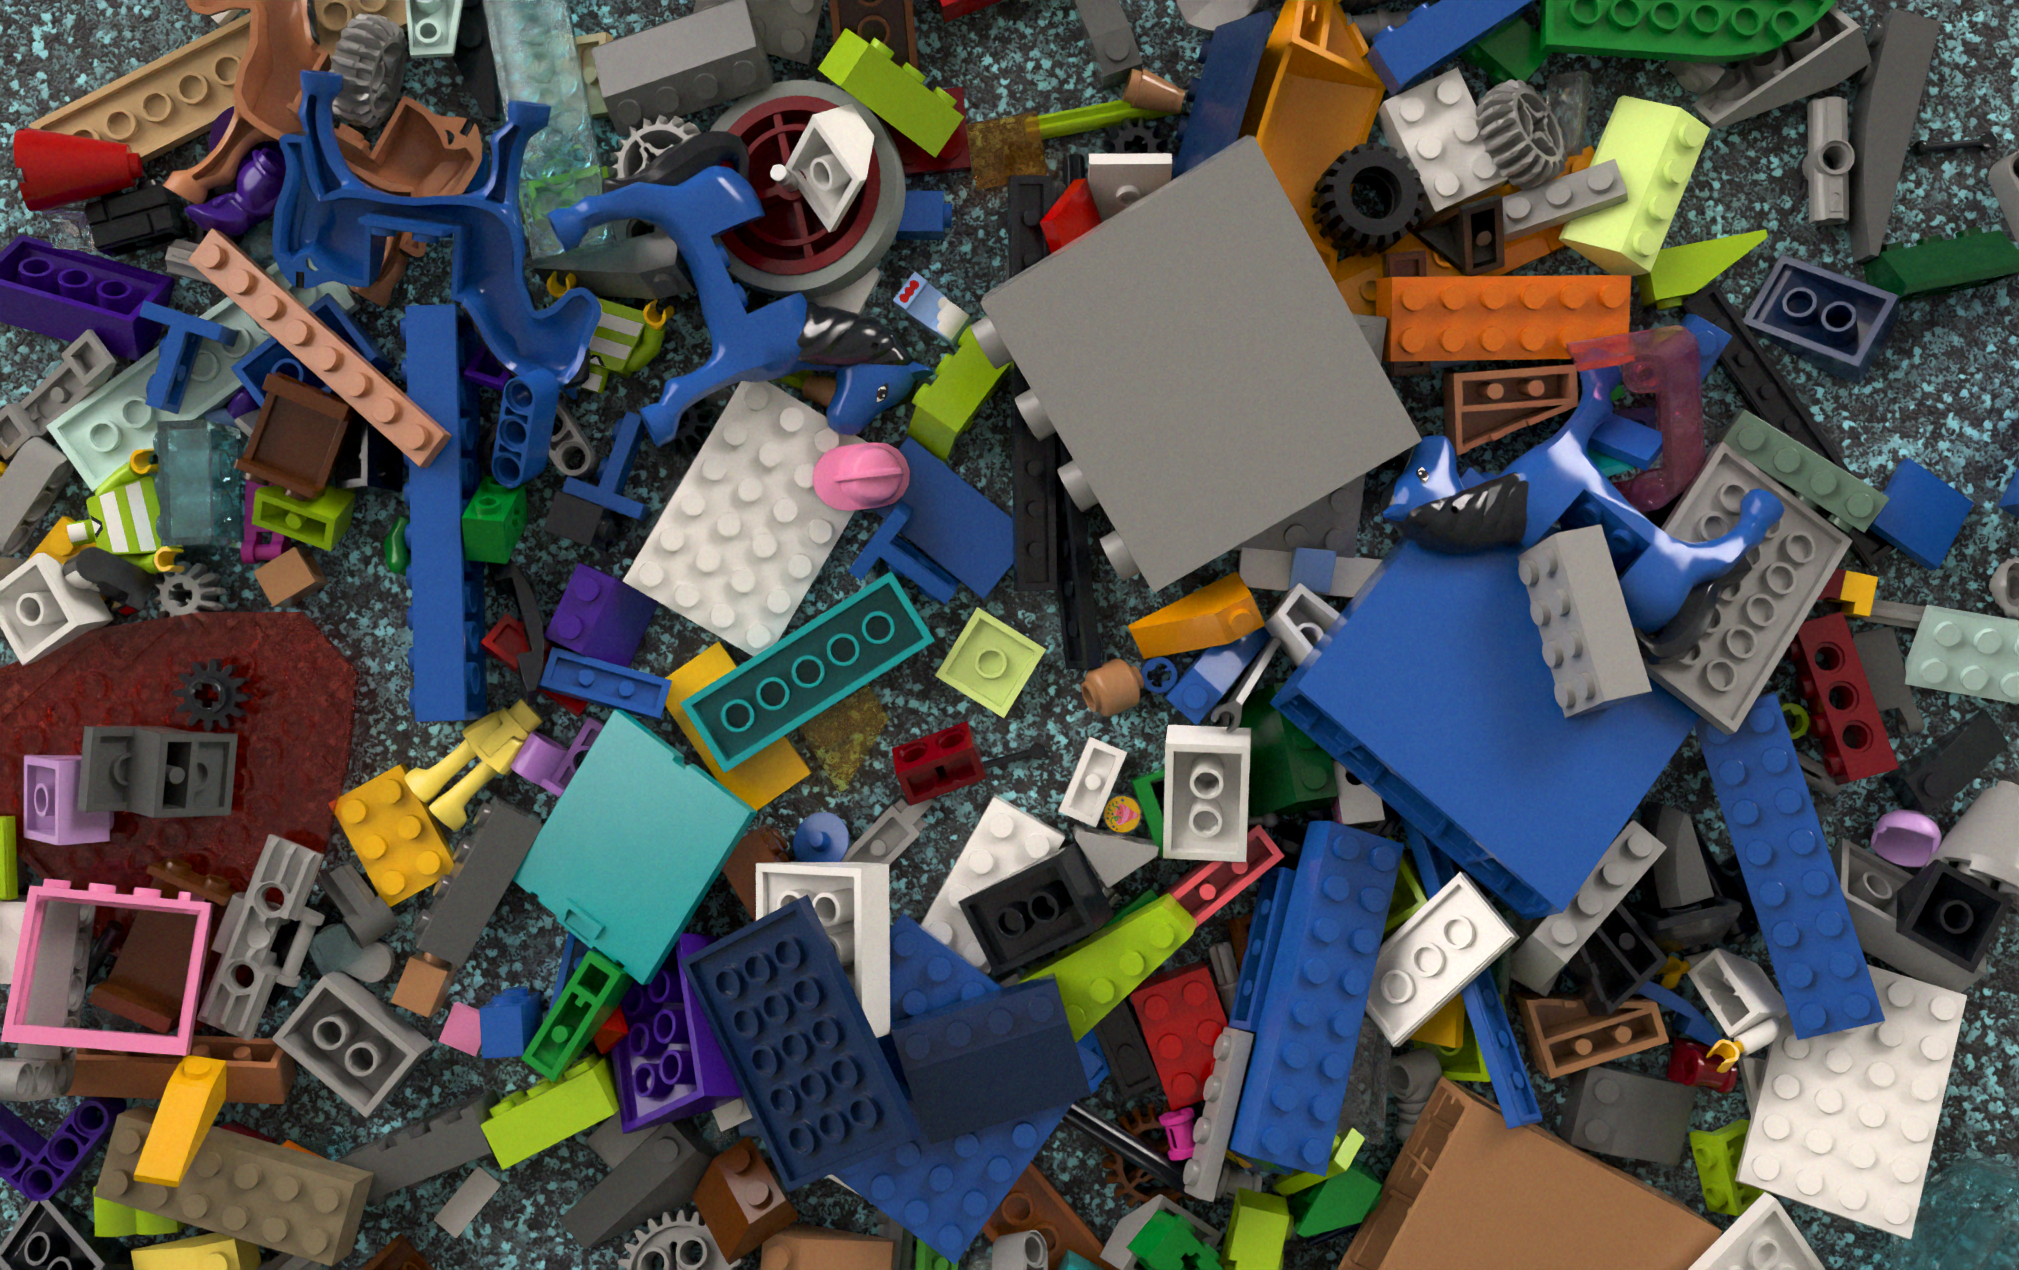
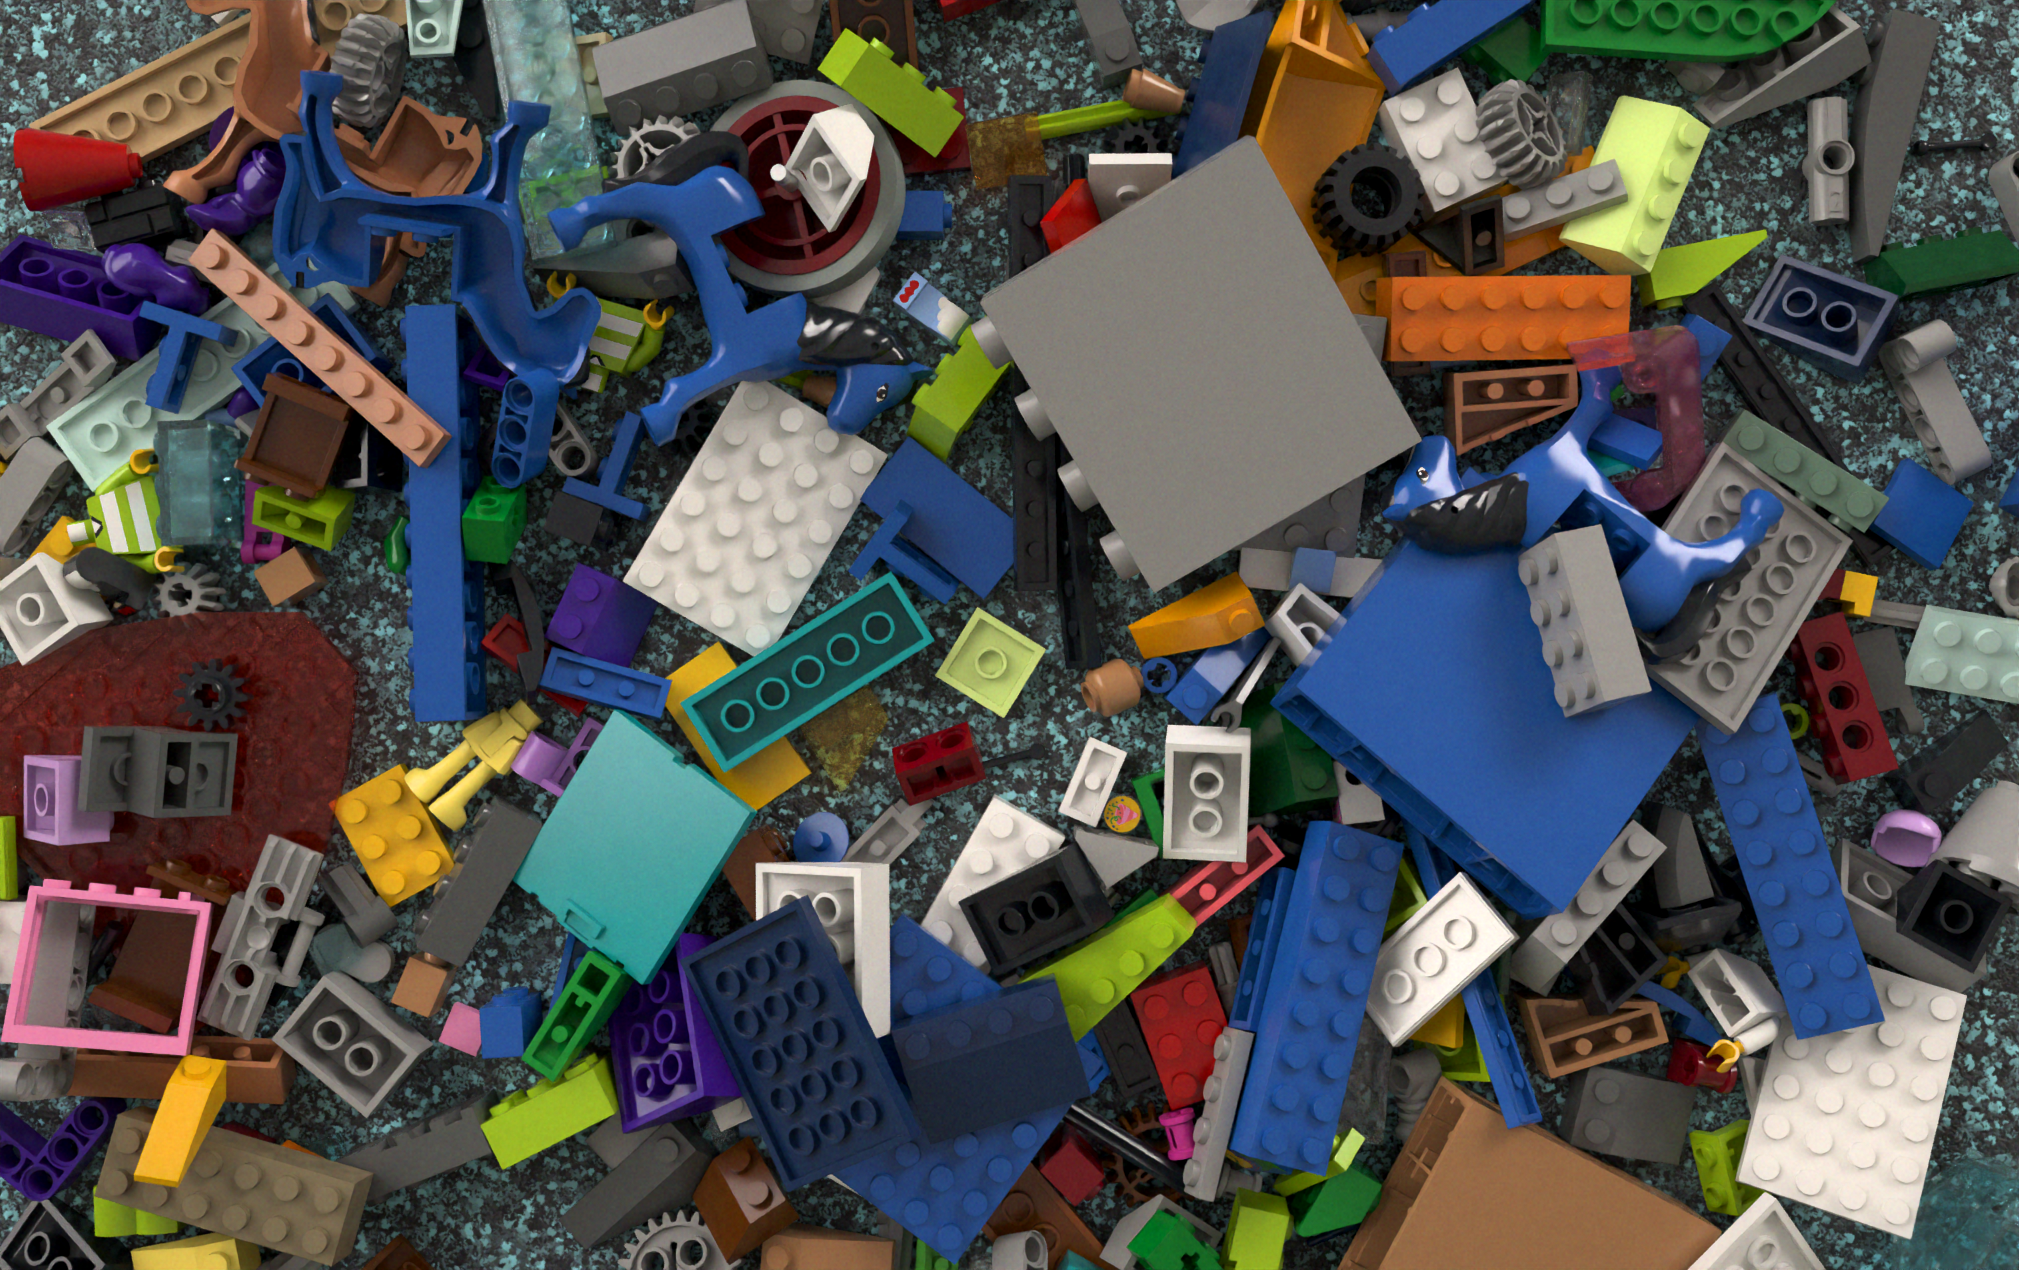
(145, 273): none -> dark purple animal
(467, 1202): white sticker -> none
(611, 1032): red slope -> none
(861, 476): bright pink piece -> none
(1072, 1165): none -> dark red brick
(1934, 401): none -> light grey beam

